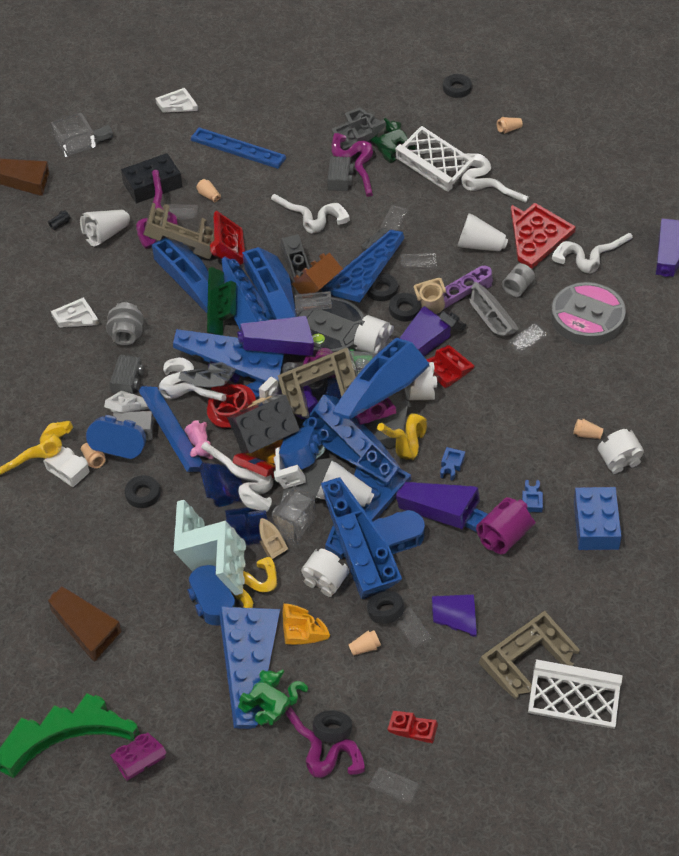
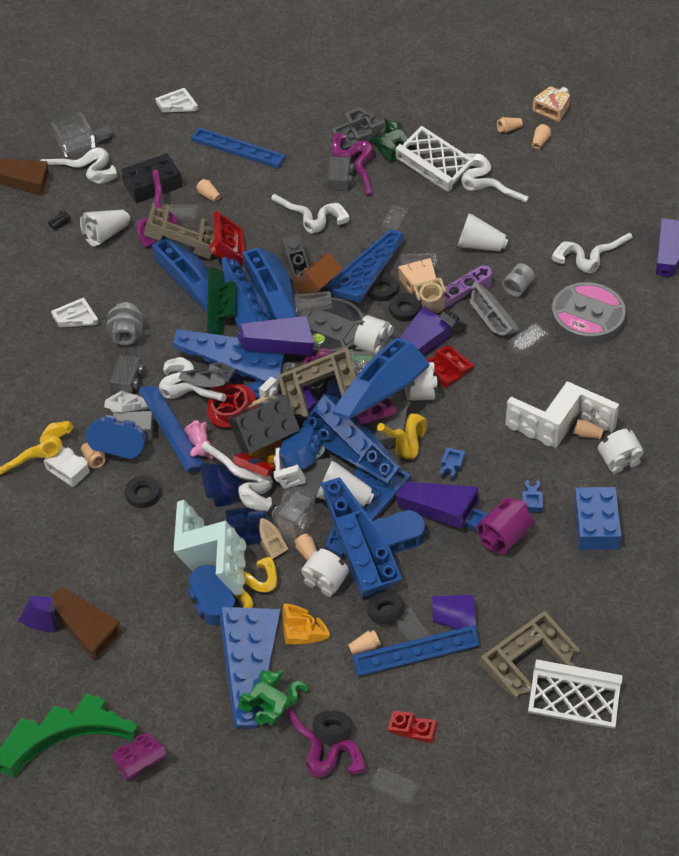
(39, 614): none -> dark purple slope
(93, 174): none -> white animal
(305, 545): none -> light nougat cone
(415, 650): none -> blue tile
(416, 273): none -> light nougat torso
(457, 92): black tyre -> none
(537, 233): red wing -> none
(541, 135): none -> light nougat cone
(552, 103): none -> torso
(568, 405): none -> white bracket

